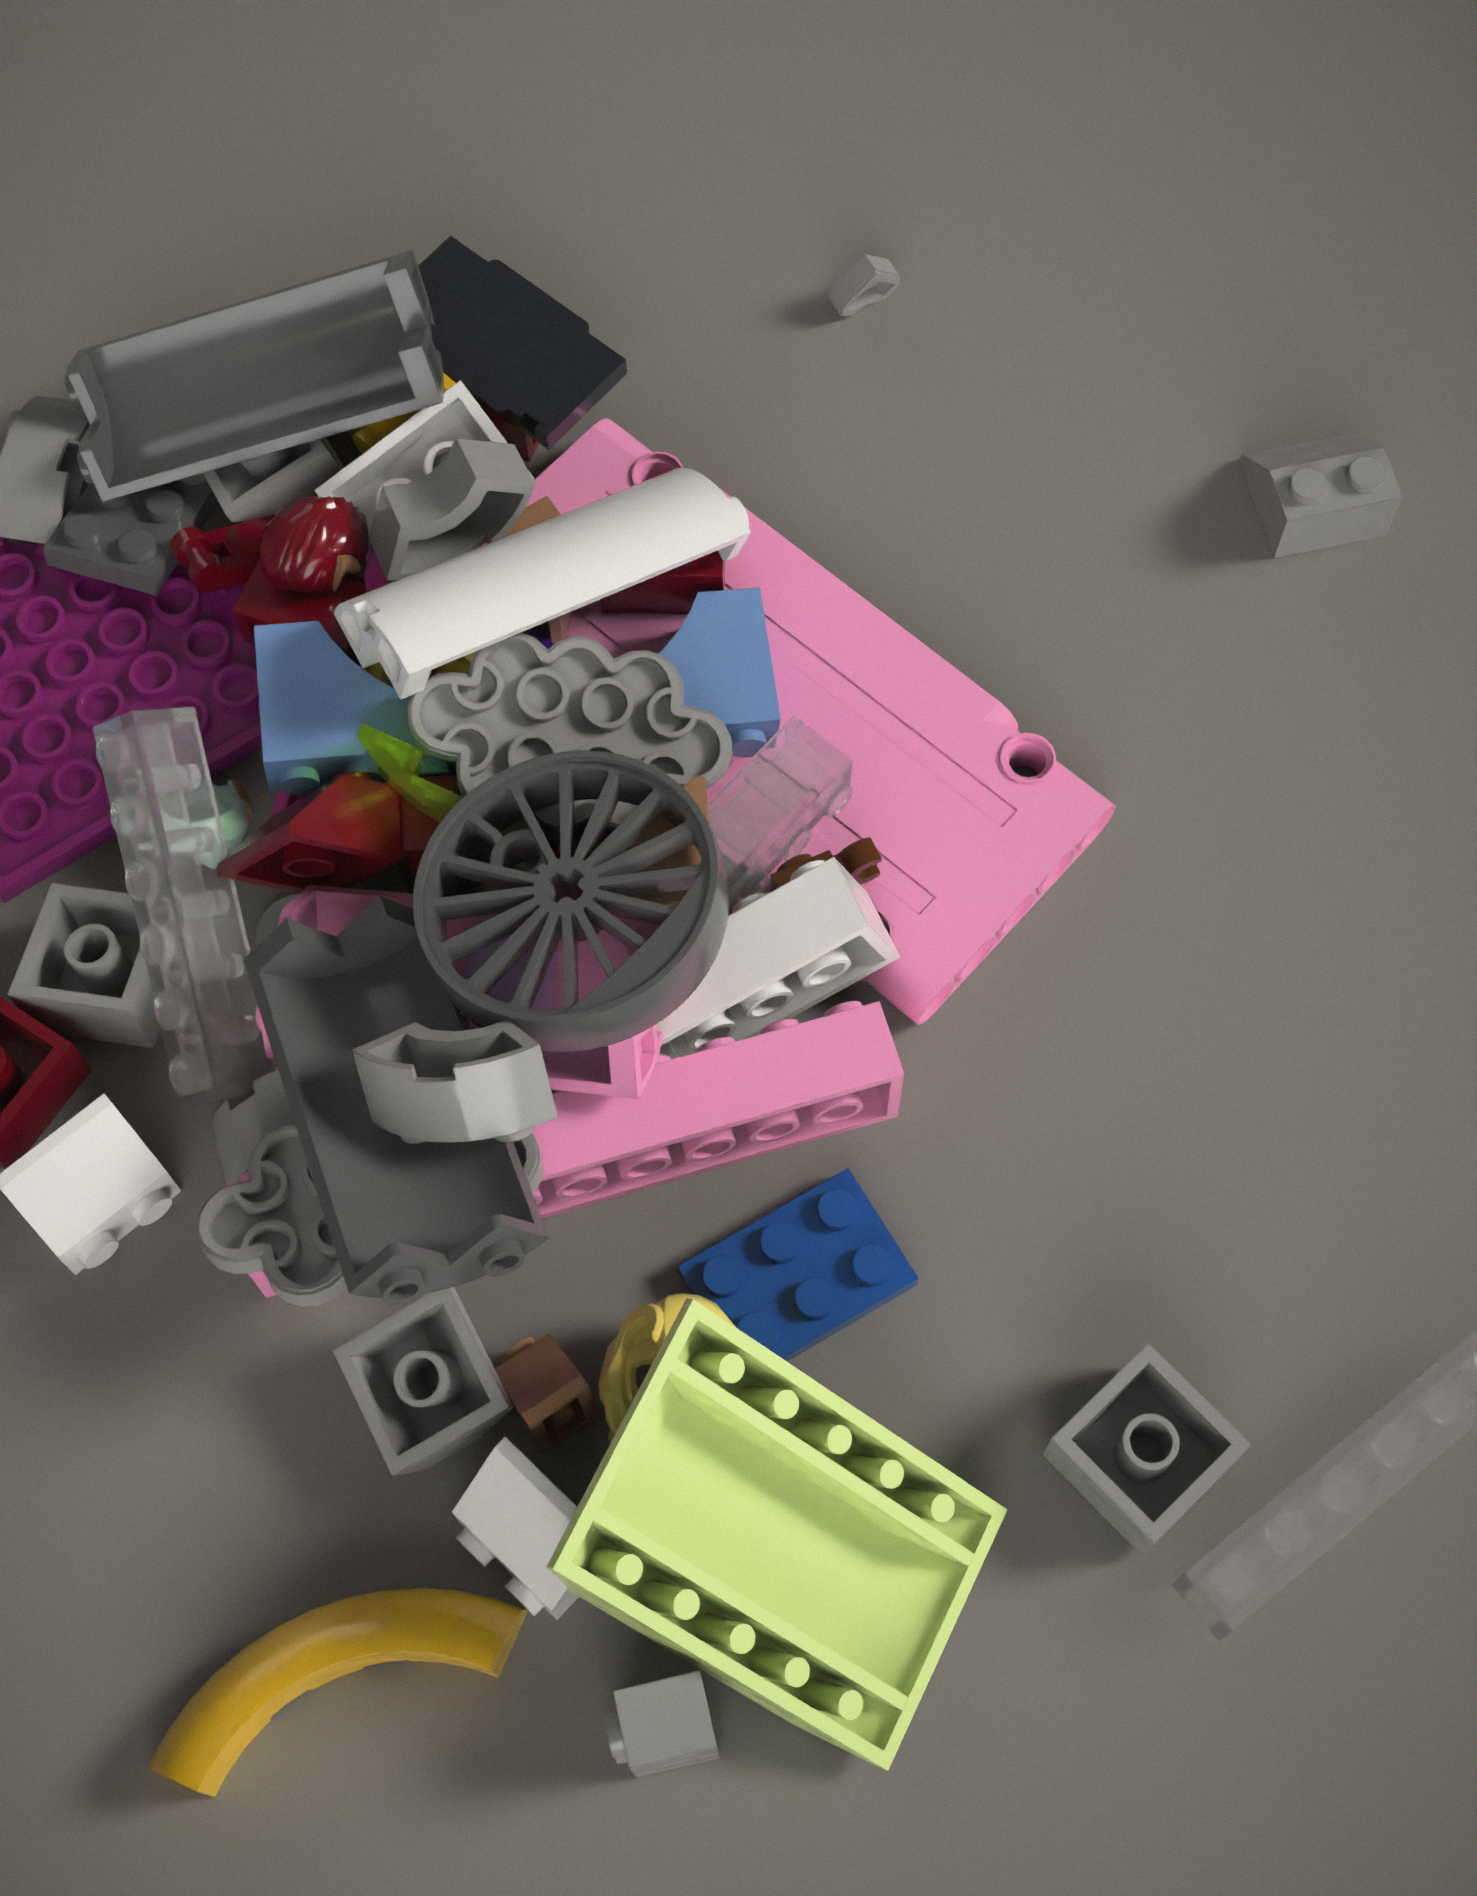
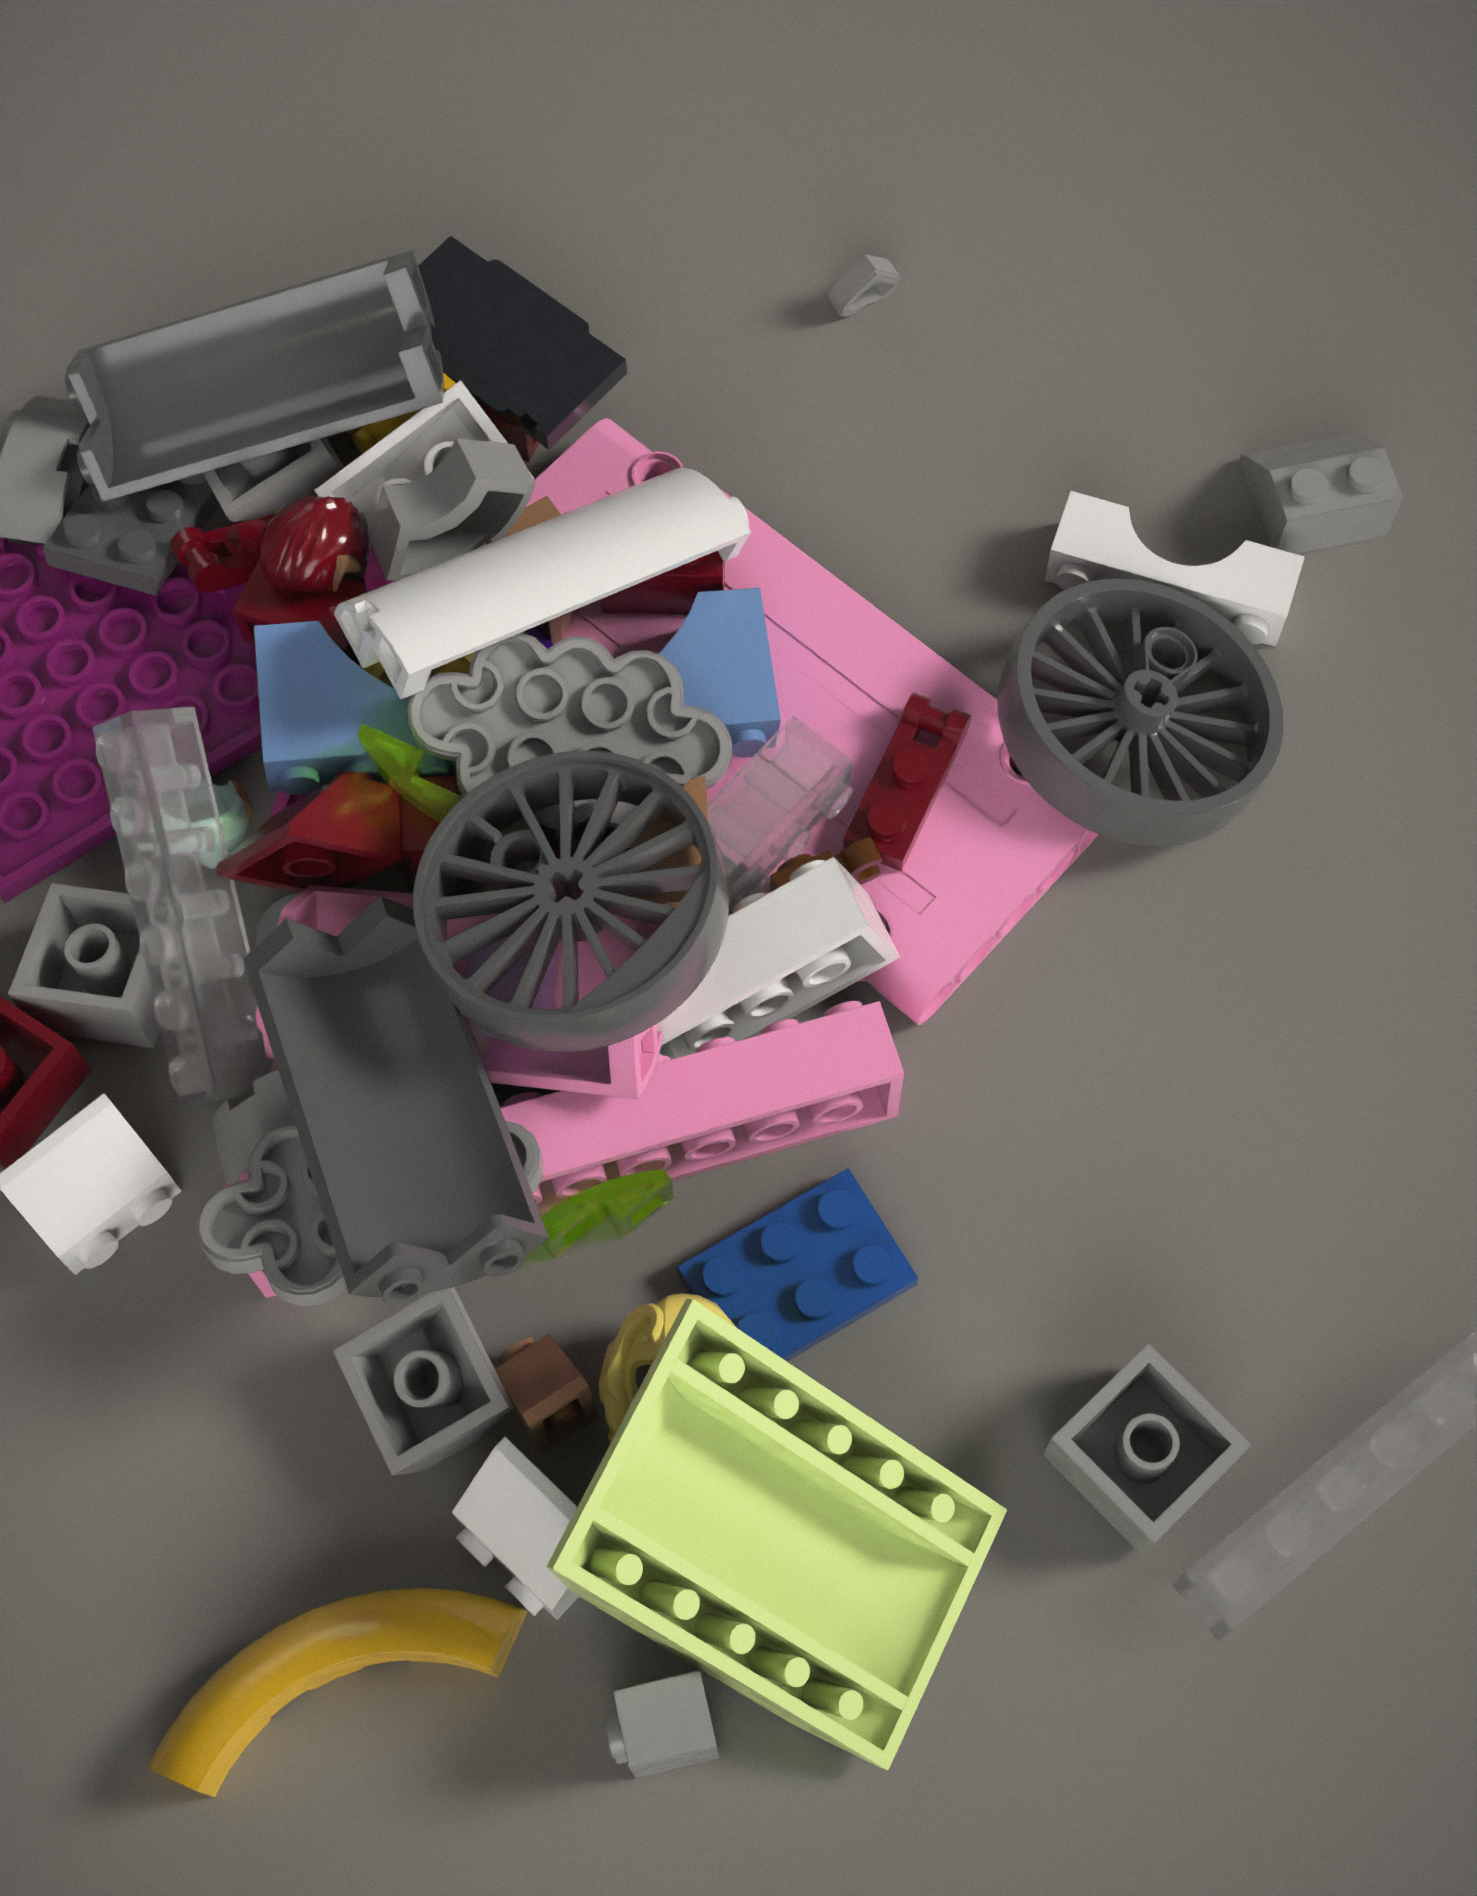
(456, 1083): light grey brick -> none
(622, 1201): none -> clear neon green slope
(908, 780): none -> dark red plate
(1139, 711): none -> dark grey piece
(1247, 587): none -> white arch

